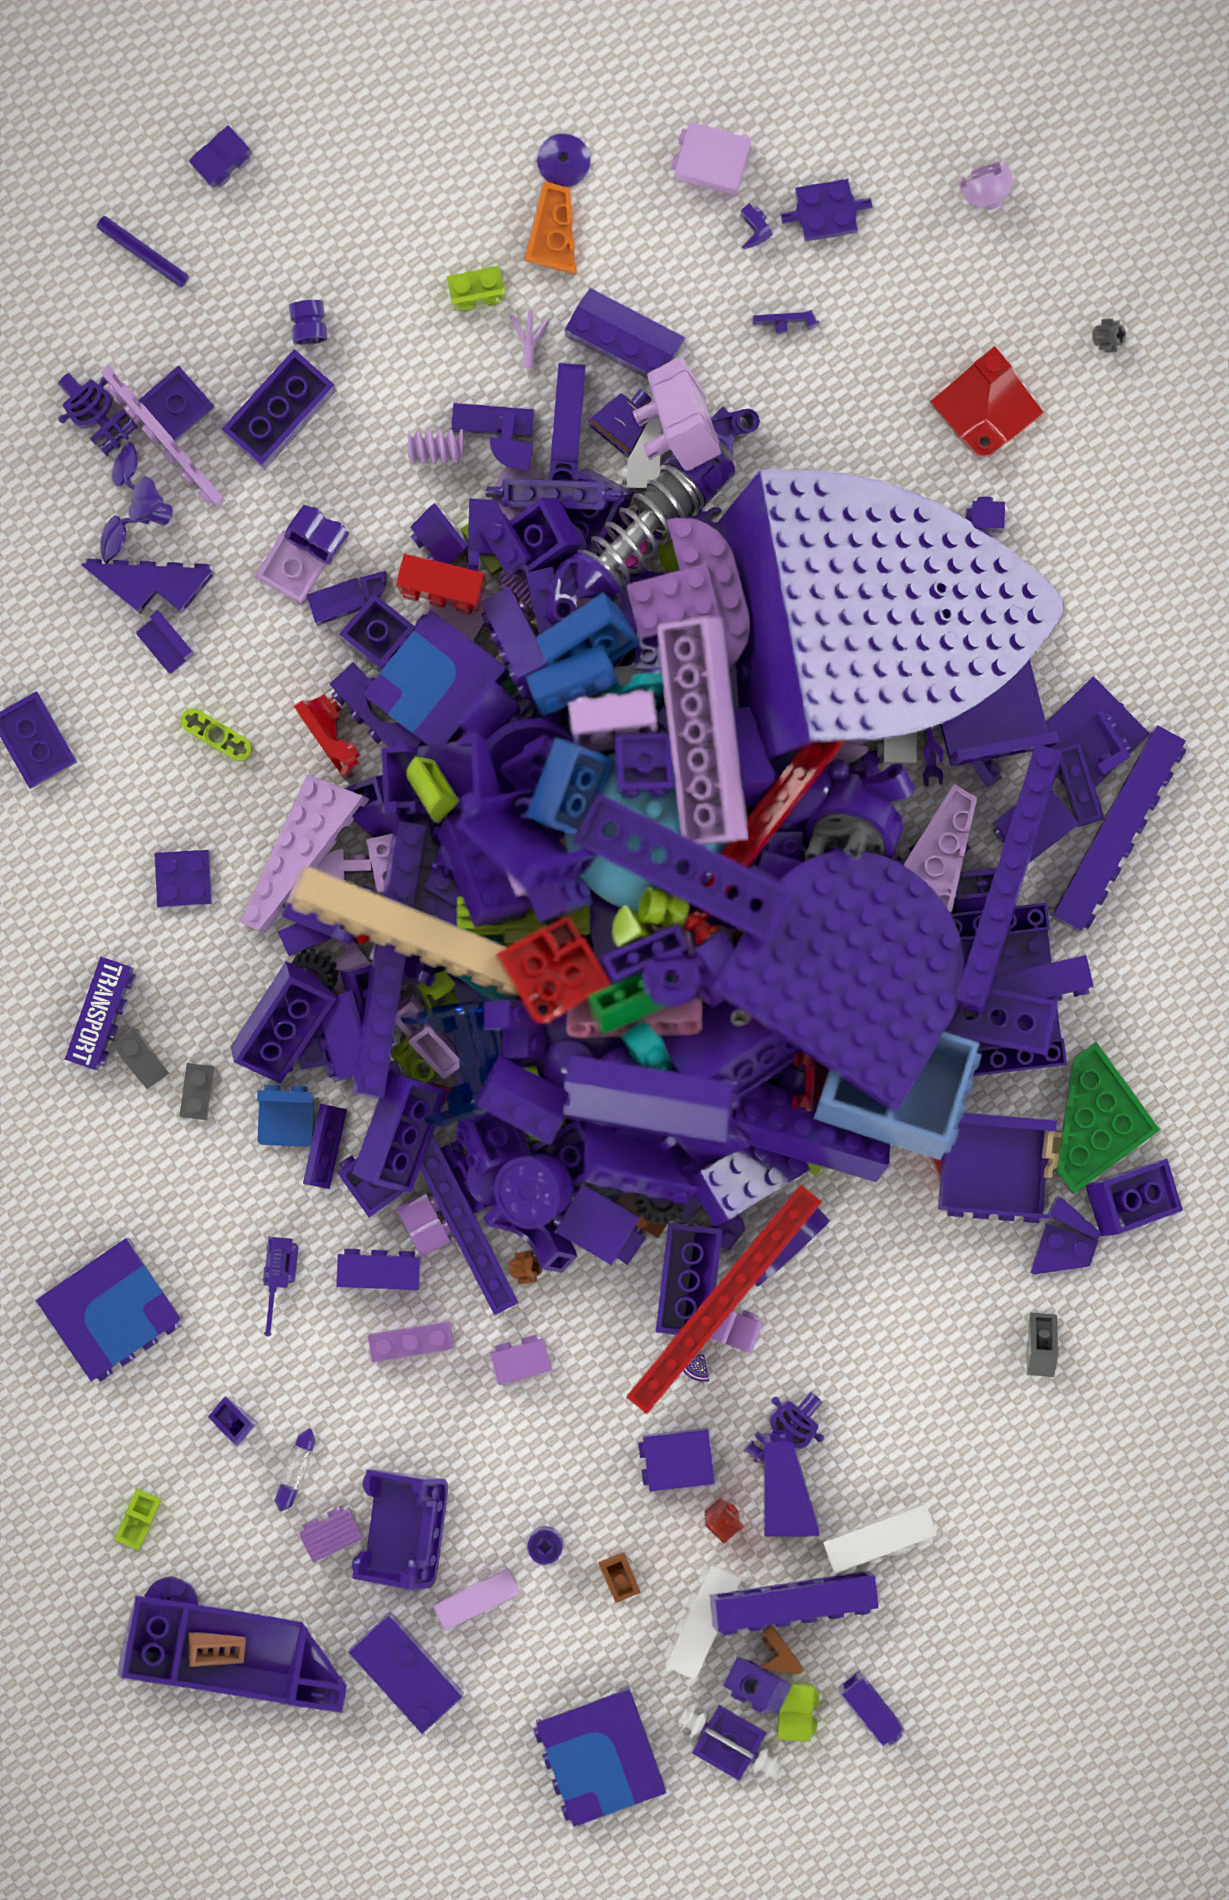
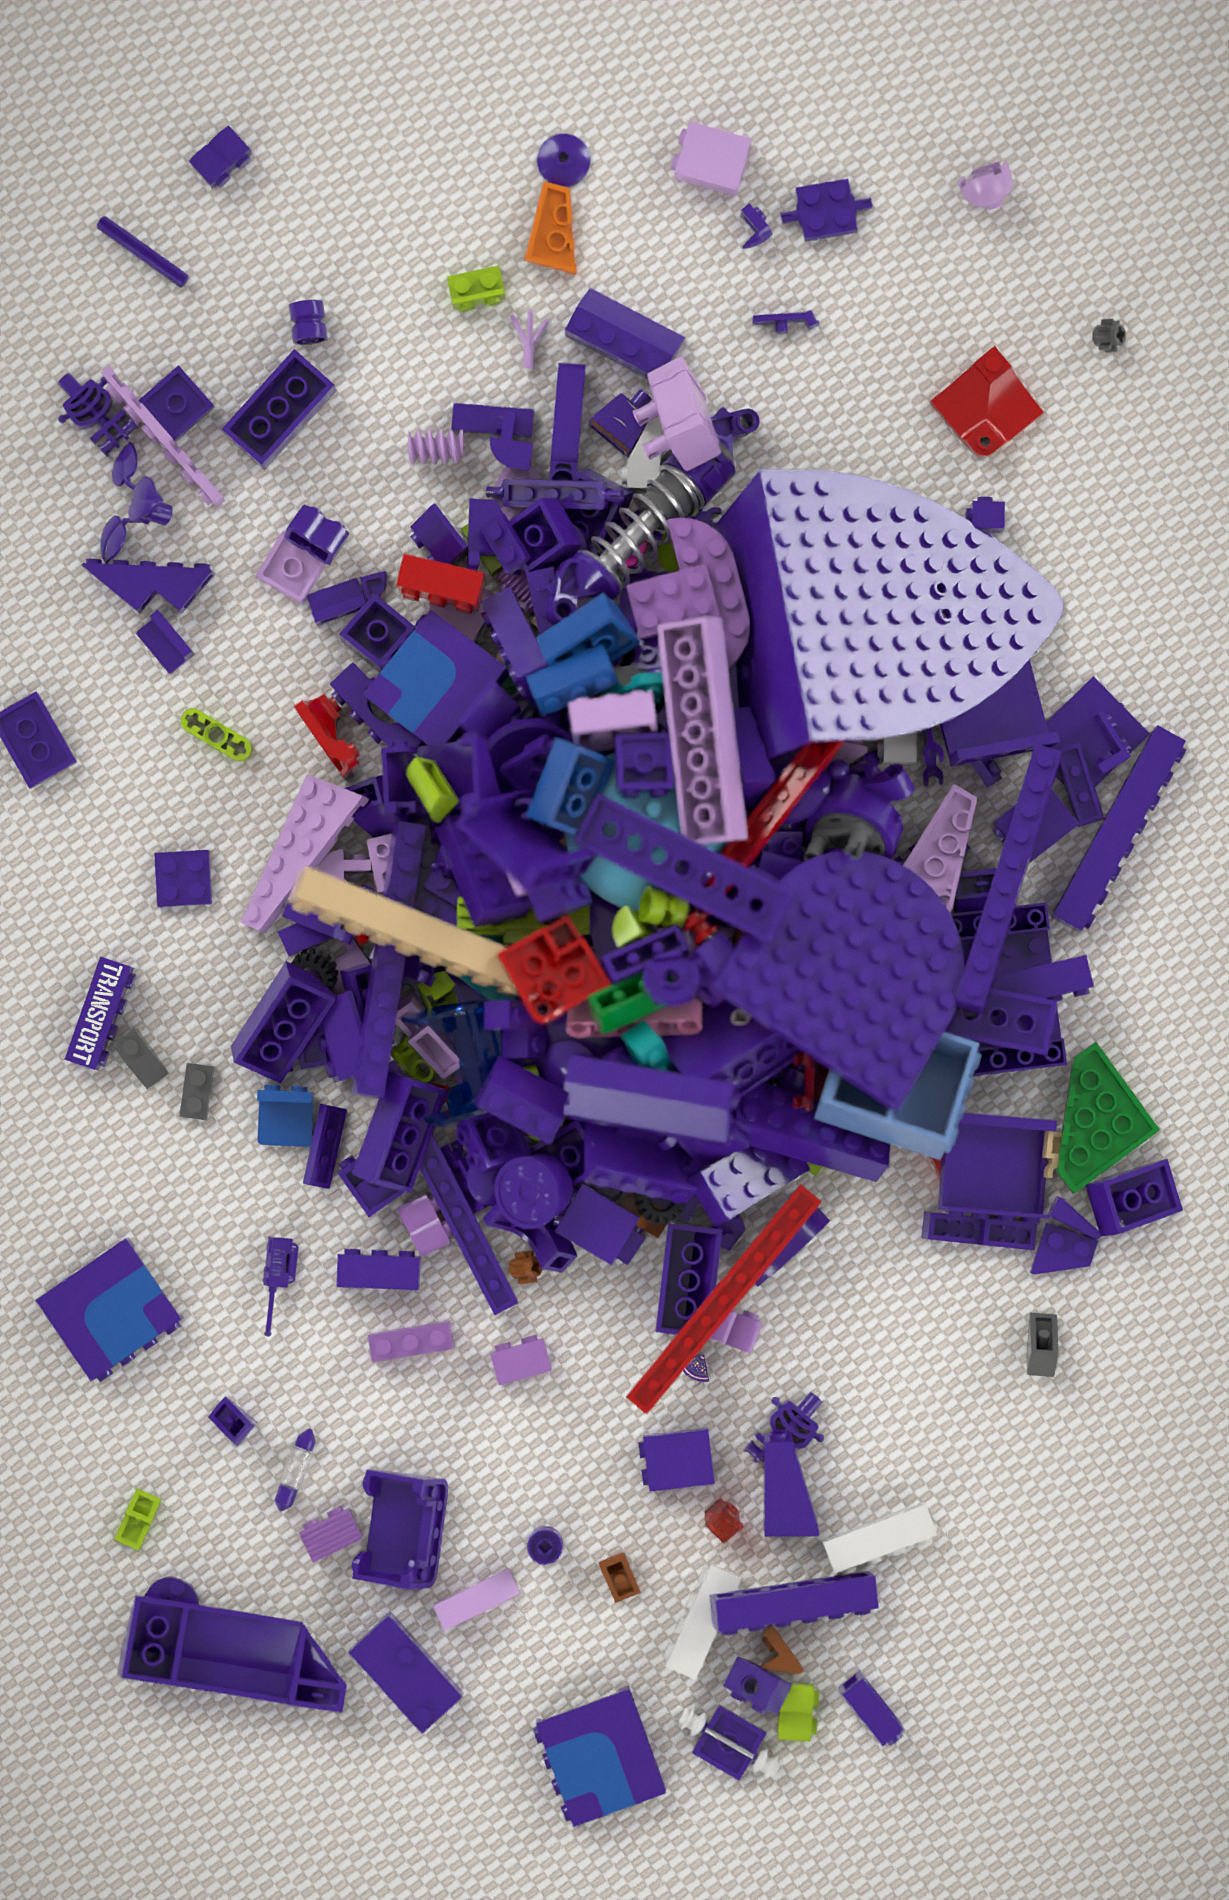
(214, 1641): nougat slope -> none
(979, 1231): none -> dark purple slope

